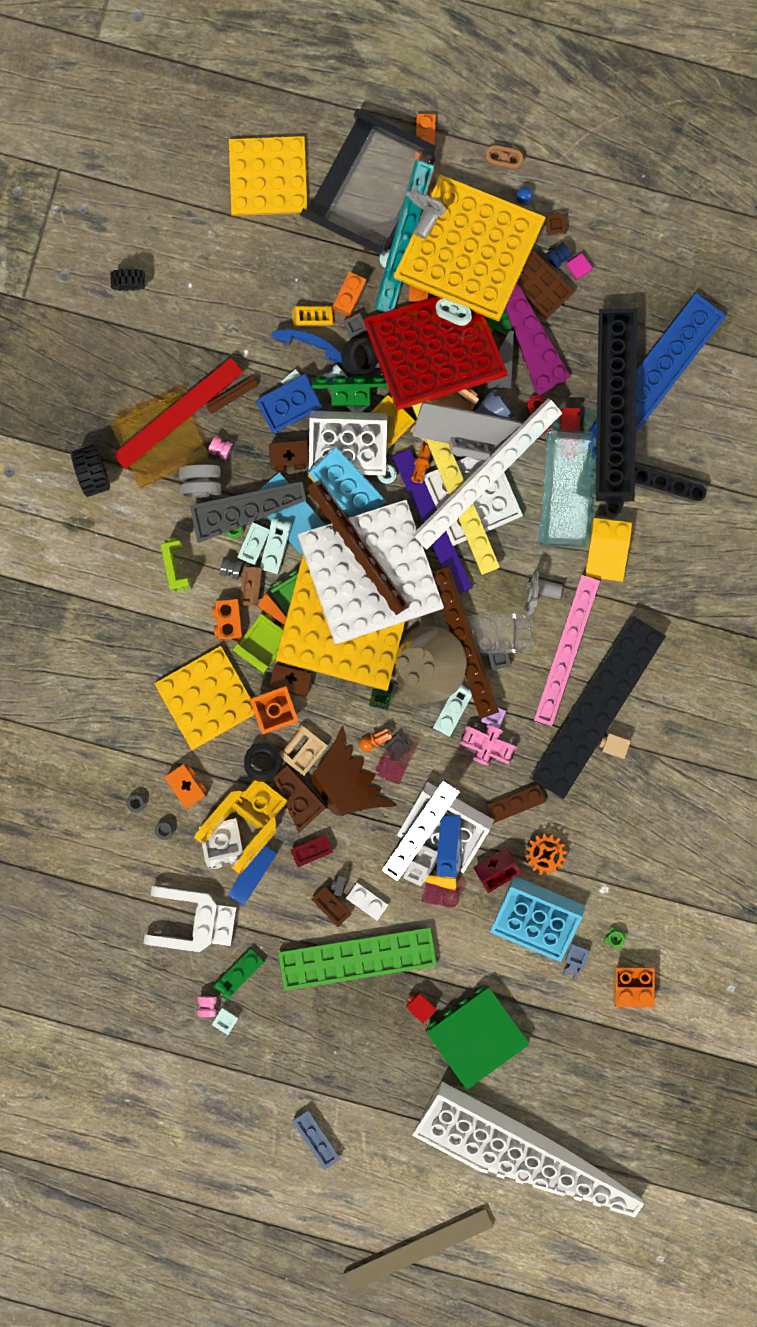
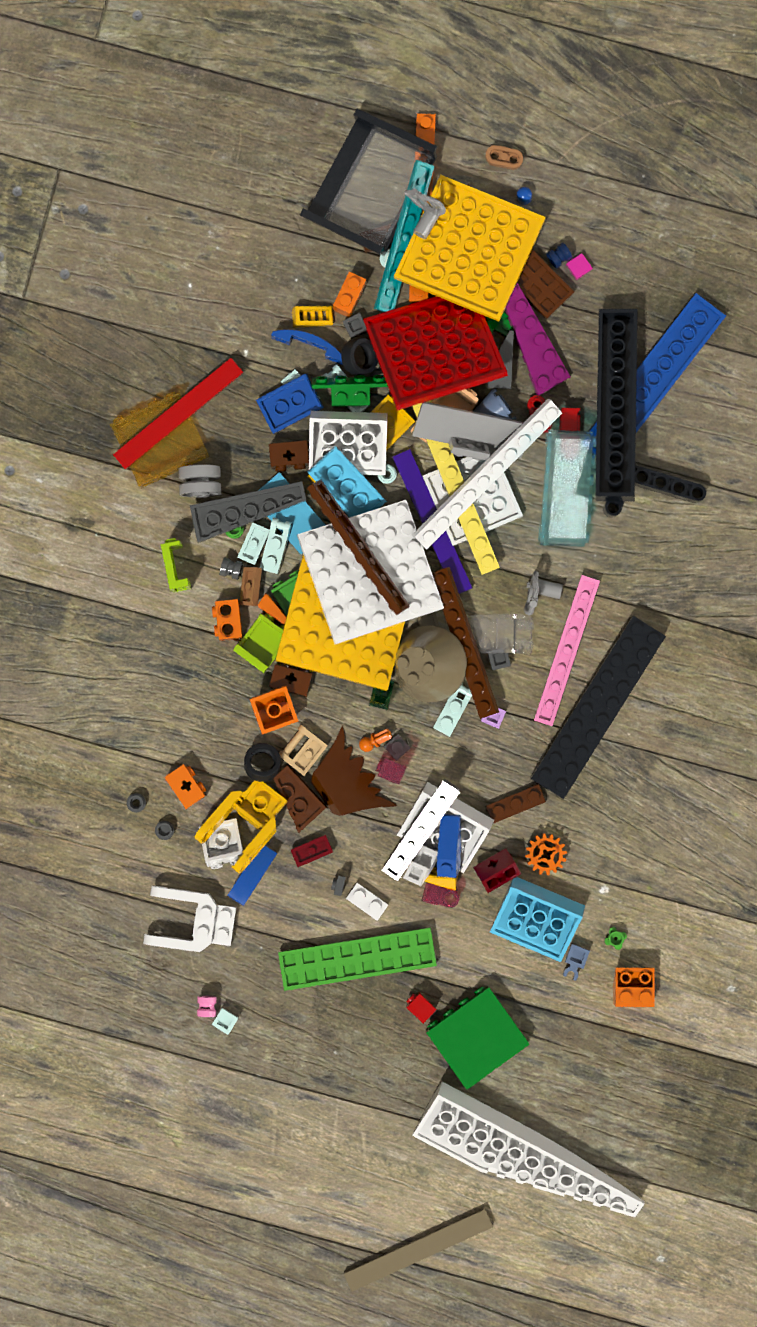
(90, 470): black tyre -> none
(127, 279): black tyre -> none
(206, 698): yellow plate -> none
(221, 448): bright pink wheel -> none
(232, 395): reddish brown axle -> none
(239, 973): green plate -> none
(267, 176): yellow plate -> none
(316, 1139): sand blue plate -> none
(331, 906): reddish brown plate -> none
(421, 464): orange pin -> none
(454, 312): light aqua plate -> none
(481, 742): bright pink axle -> none
(555, 224): reddish brown plate -> none
(608, 549): yellow slope -> none
(614, 745): tan brick -> none

